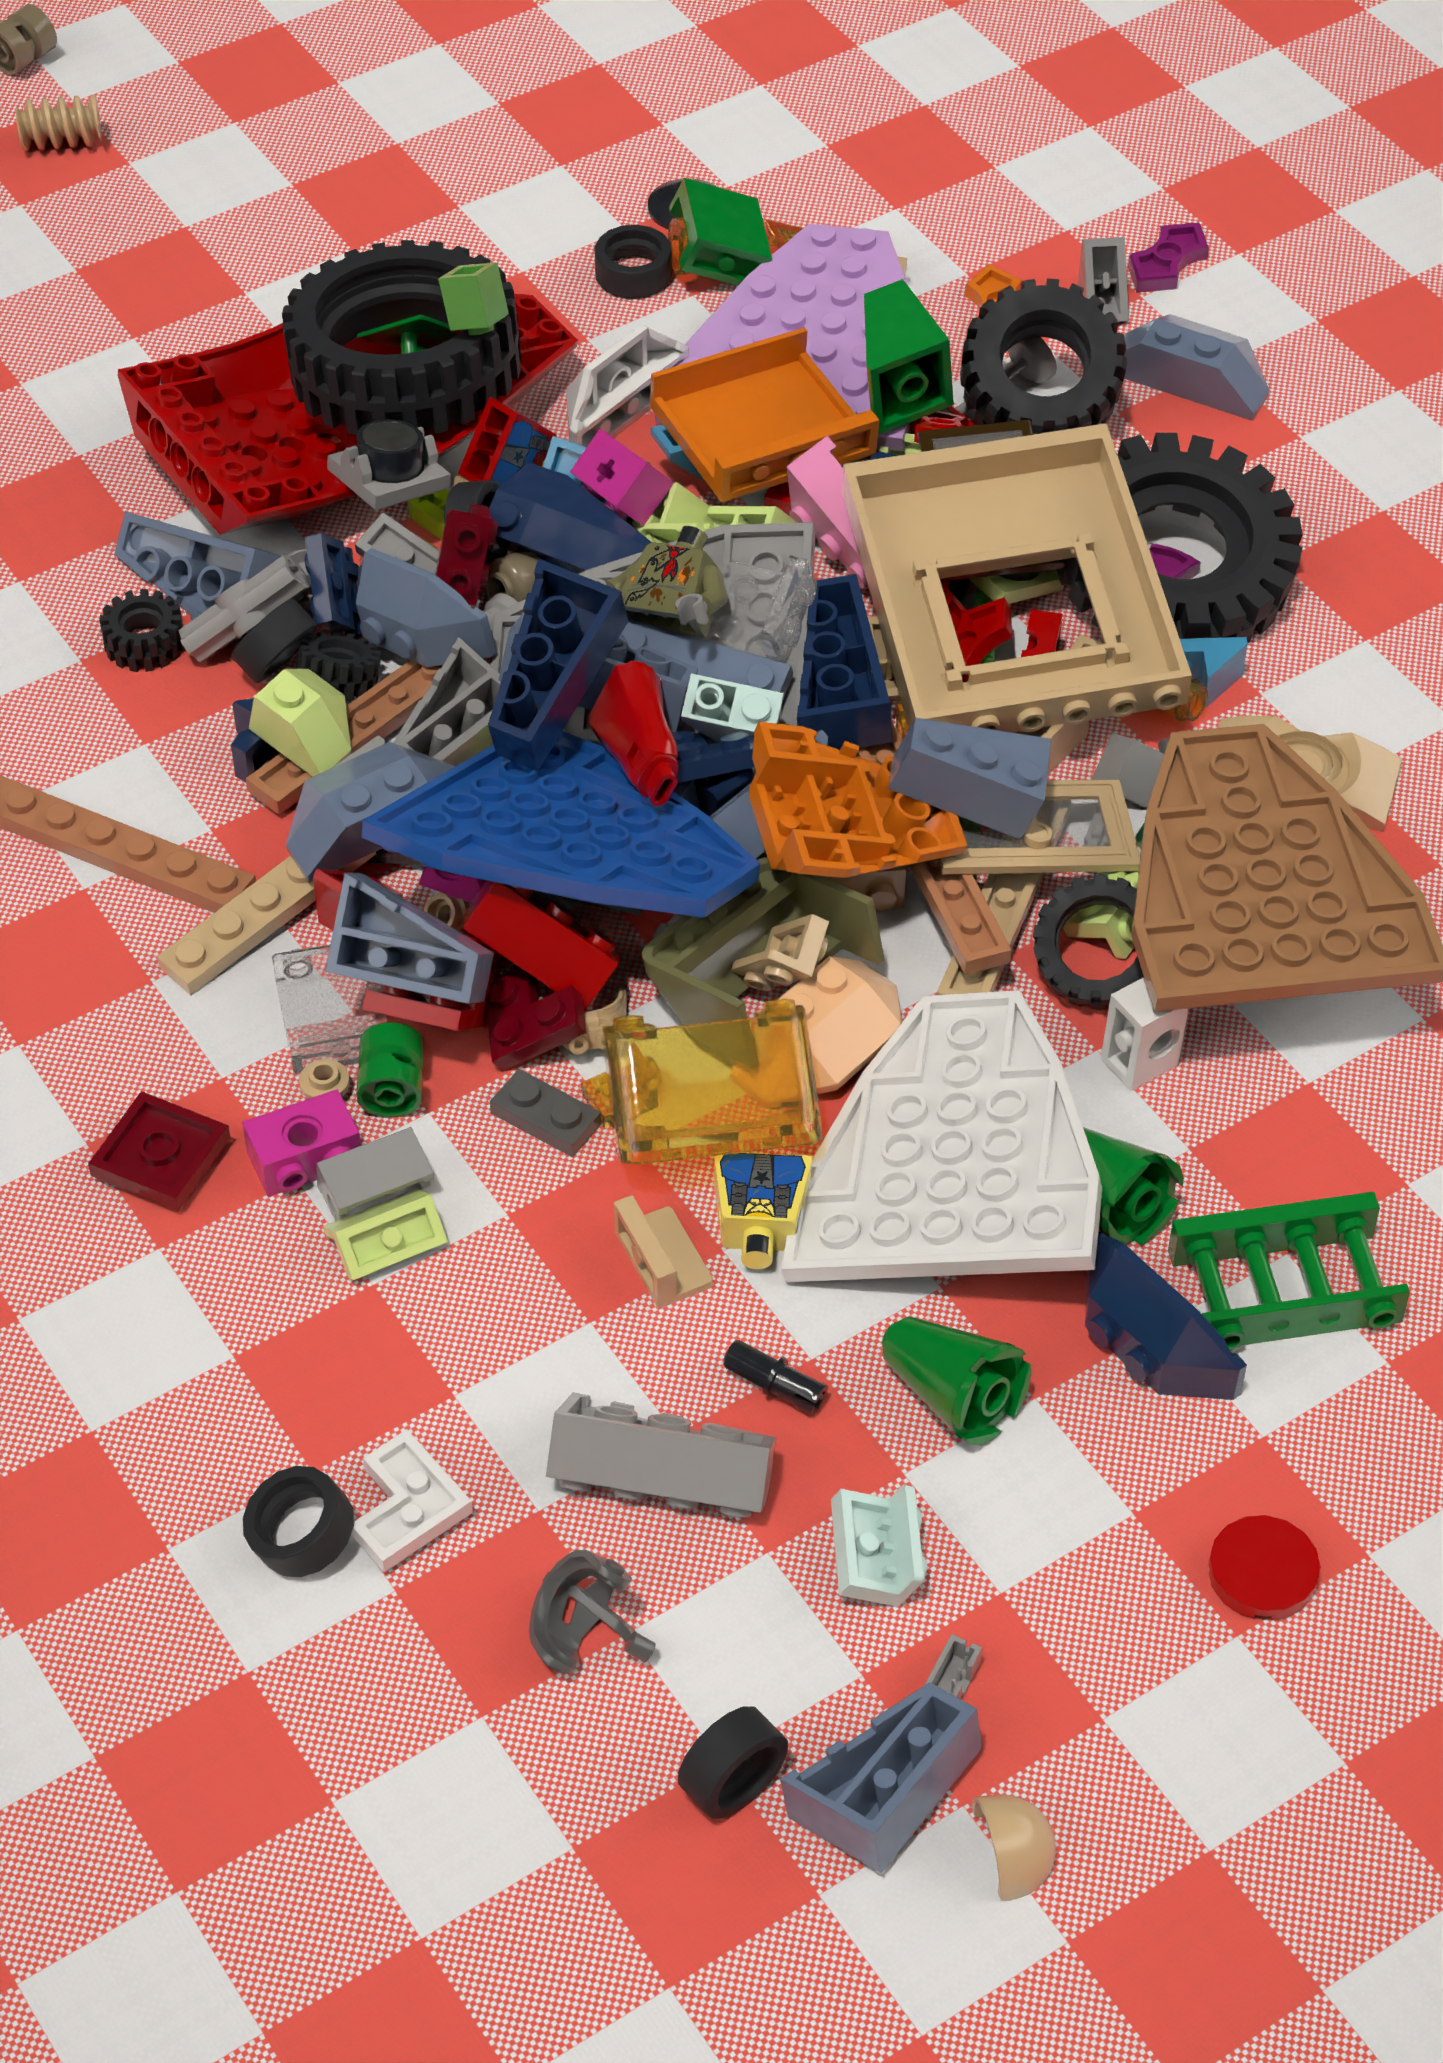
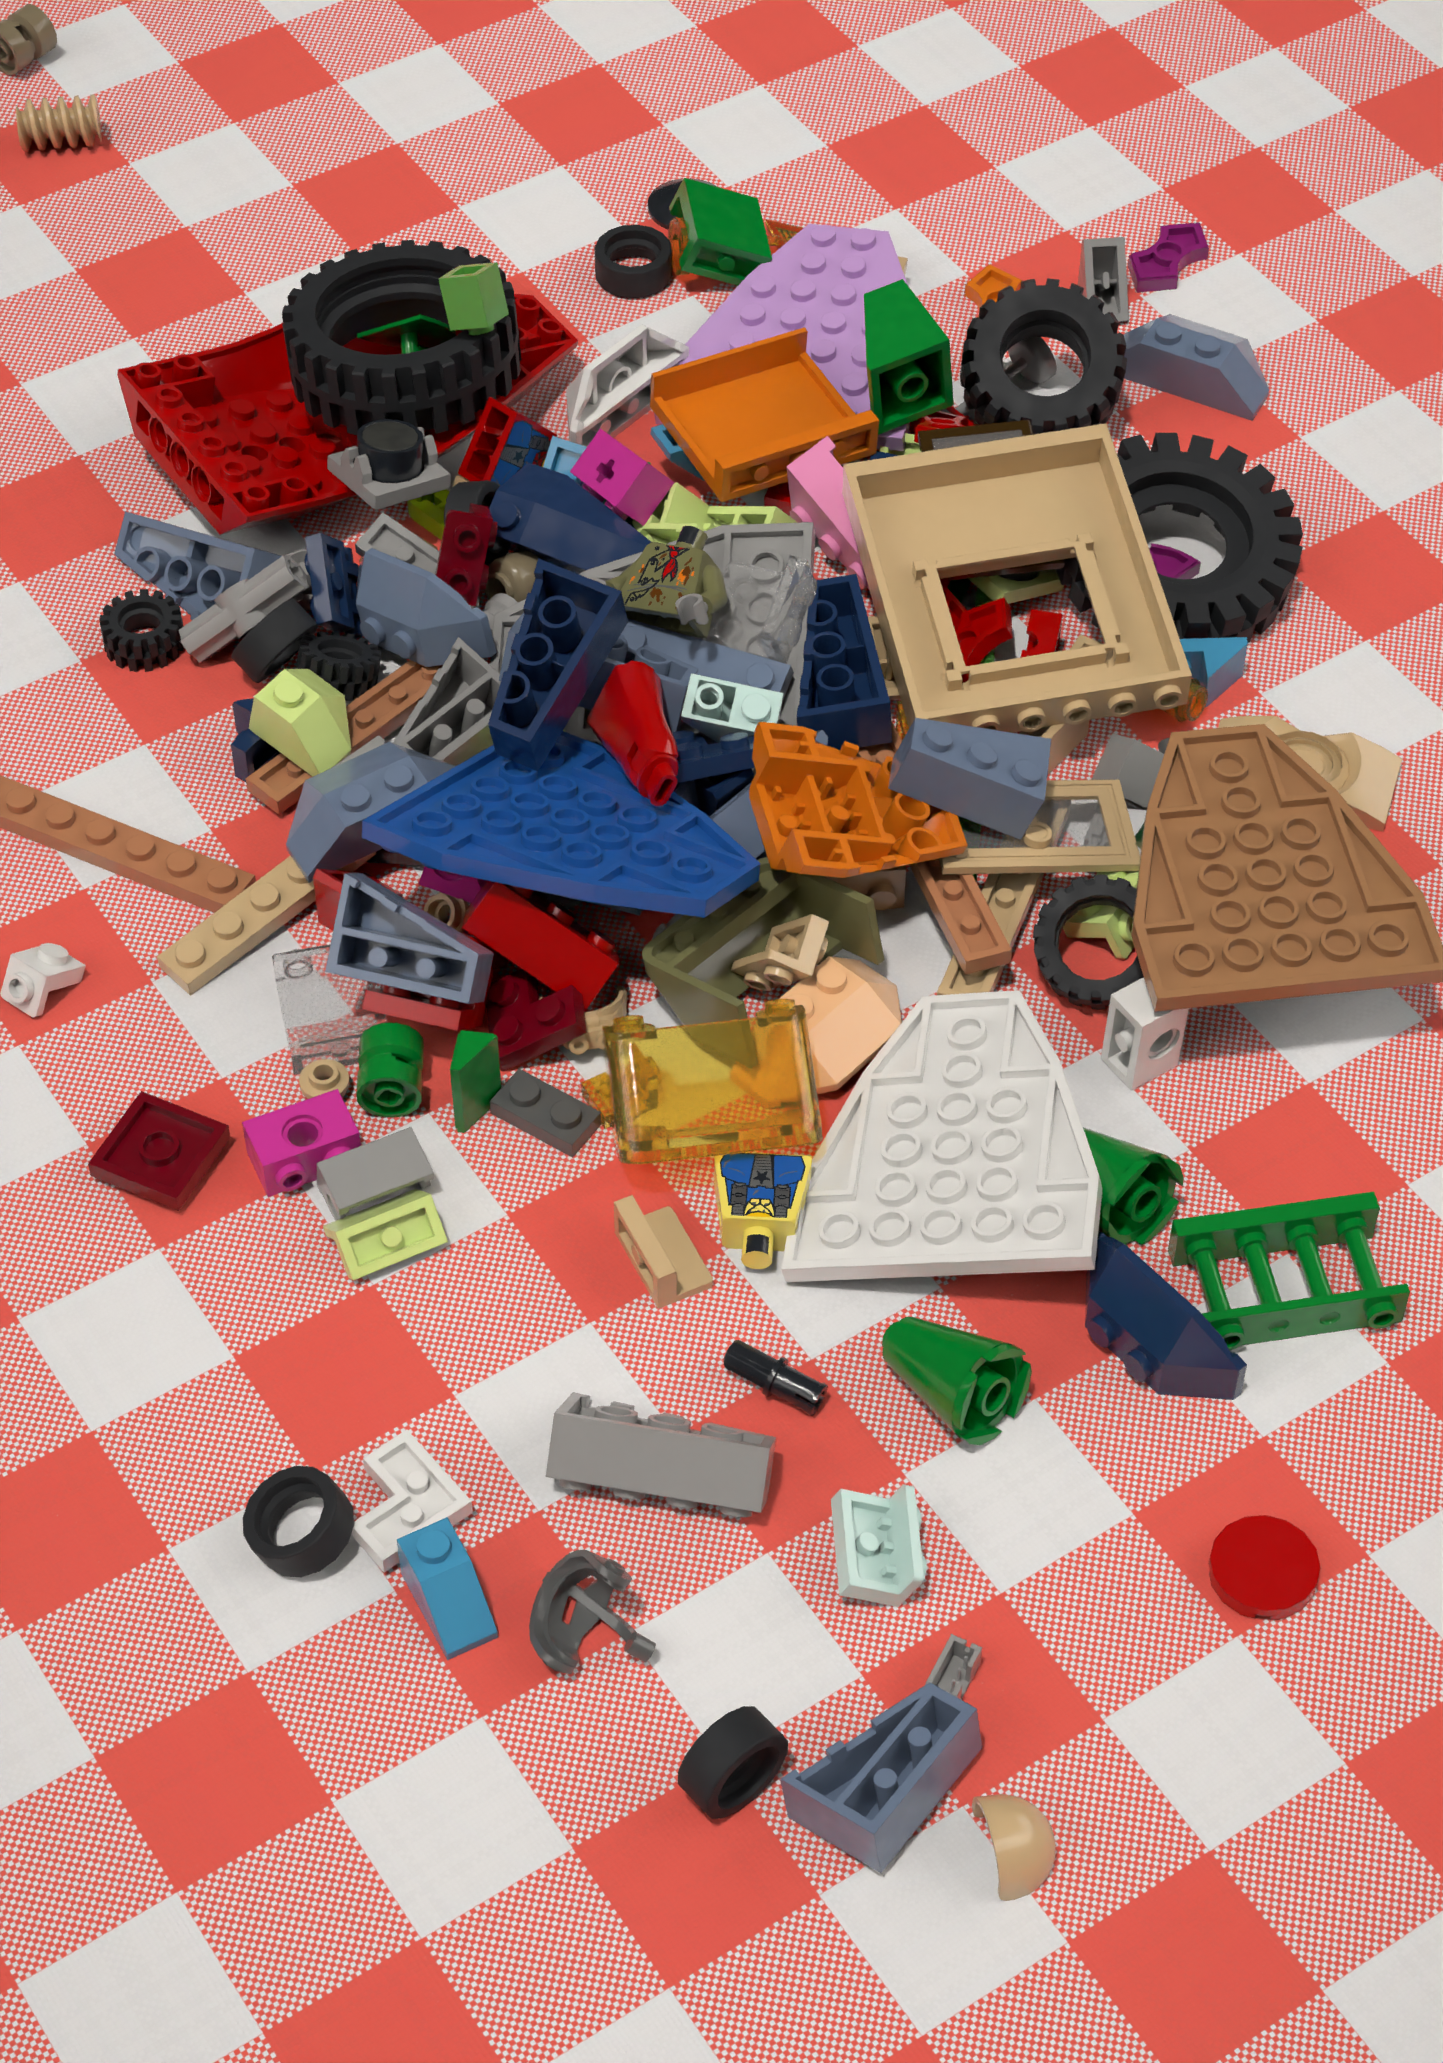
(36, 973): none -> white bracket
(446, 1588): none -> dark azure slope
(474, 1076): none -> green slope

